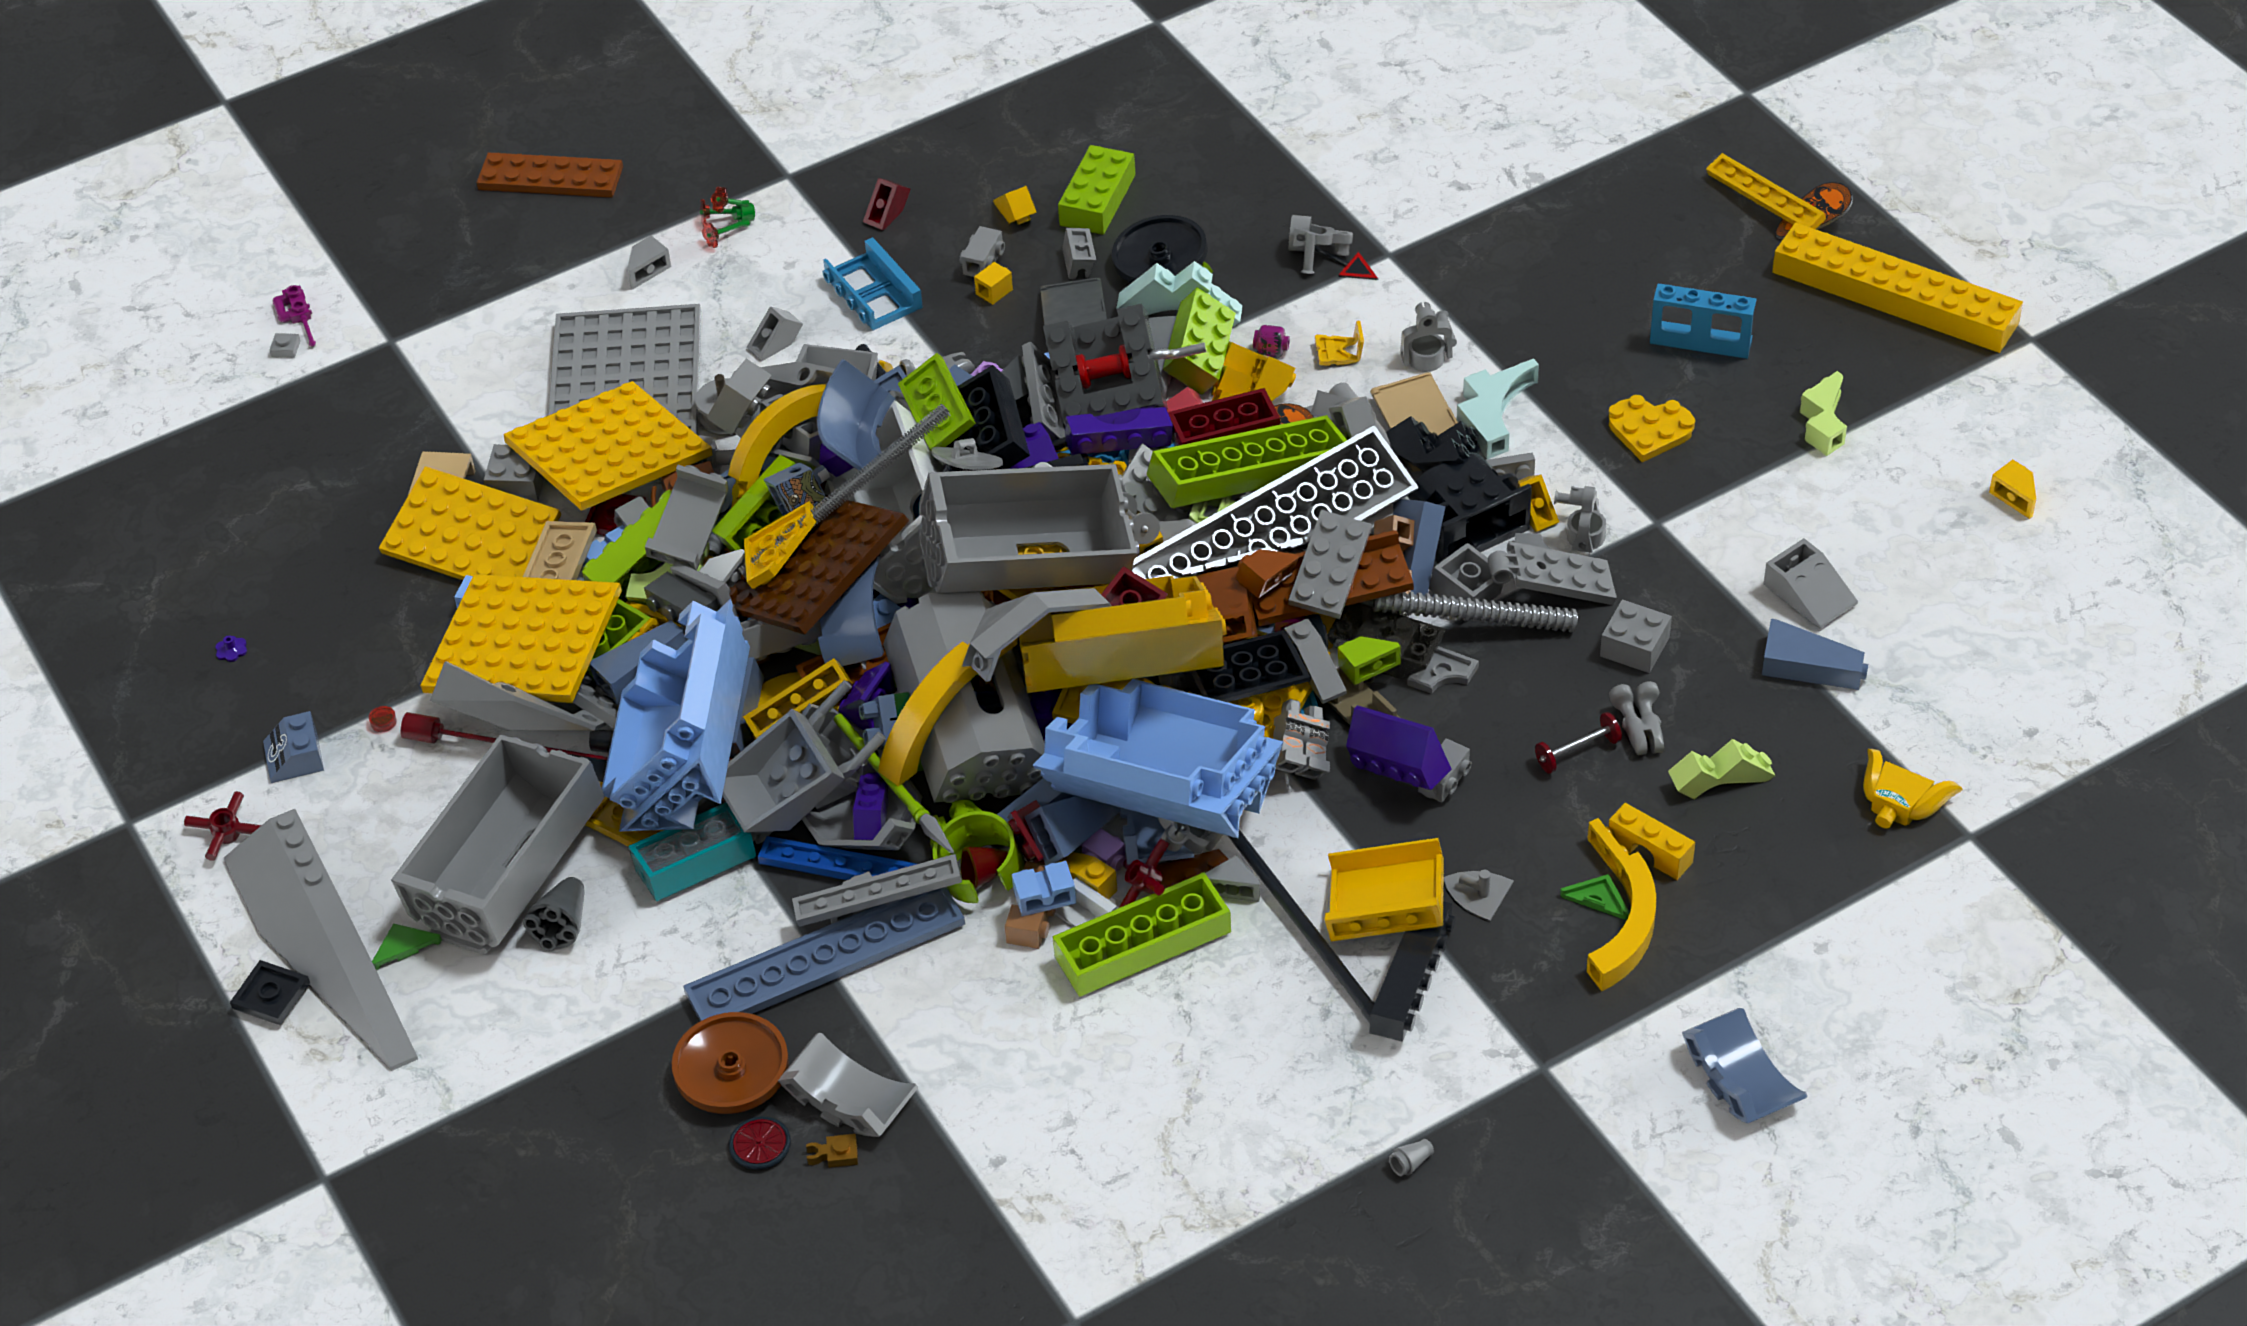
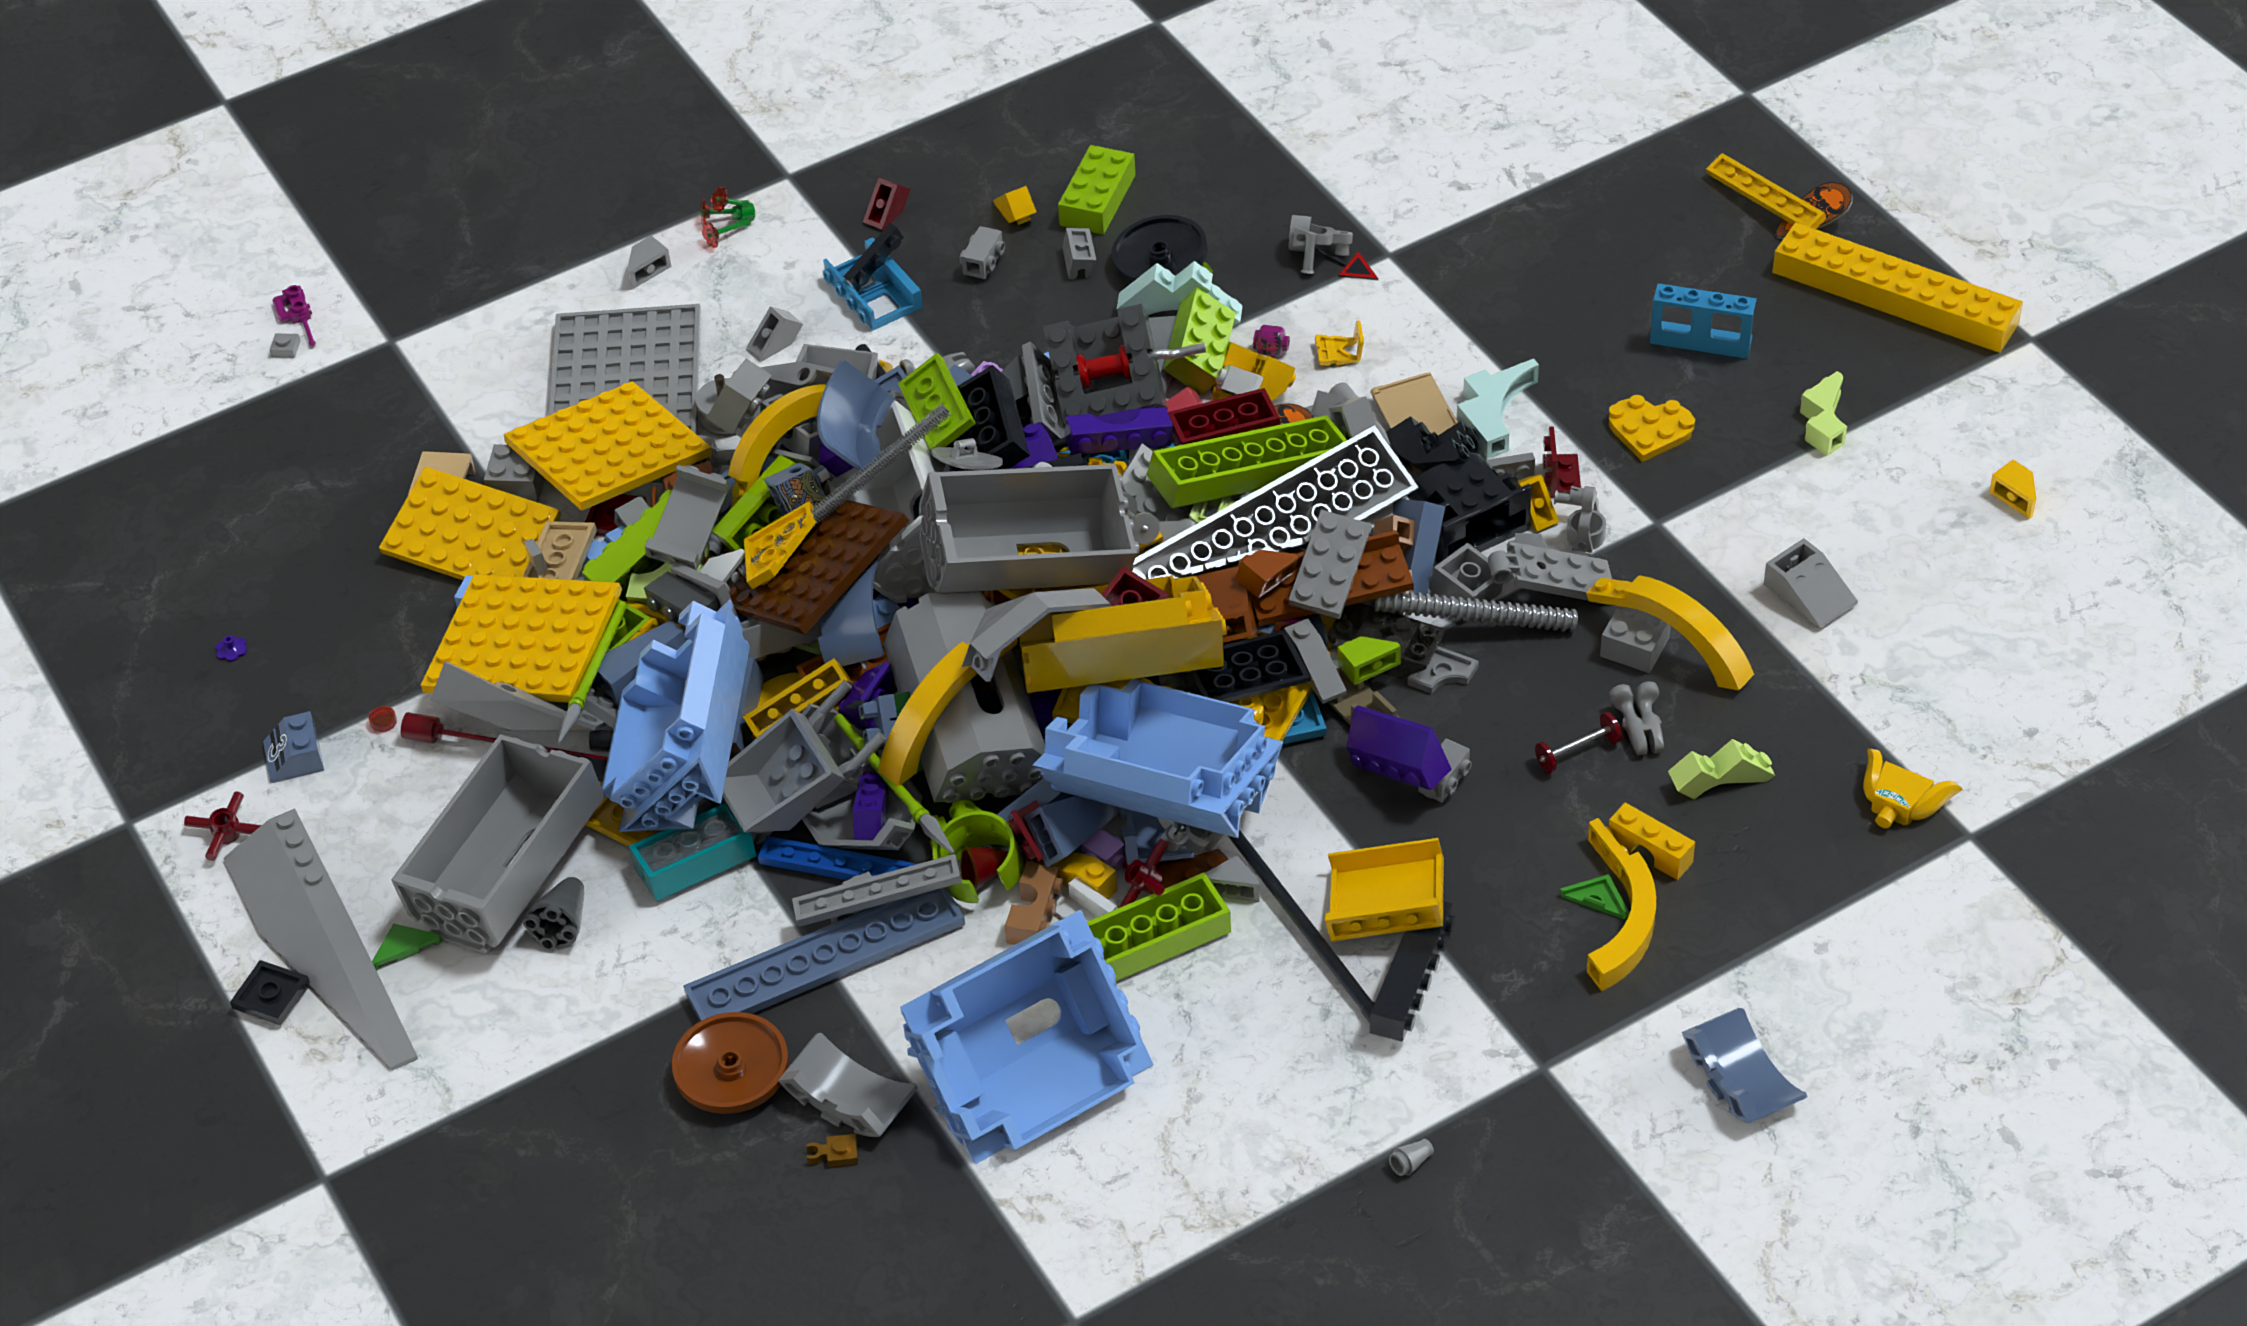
(536, 556): none -> light grey tile
(550, 174): dark orange plate -> none
(578, 700): none -> lime piece
(759, 1142): dark red wheel -> none
(874, 257): none -> black plate
(993, 283): yellow brick -> none
(1011, 1092): none -> light blue panel
(1044, 889): light blue brick -> none
(1073, 301): dark grey door -> none
(1237, 381): none -> white slope
(1304, 740): light grey hips -> none
(1422, 344): light grey piece -> none
(1478, 891): light grey shield -> none
(1562, 468): none -> dark red bracket
(1685, 615): none -> yellow arch
(1811, 658): sand blue slope -> none

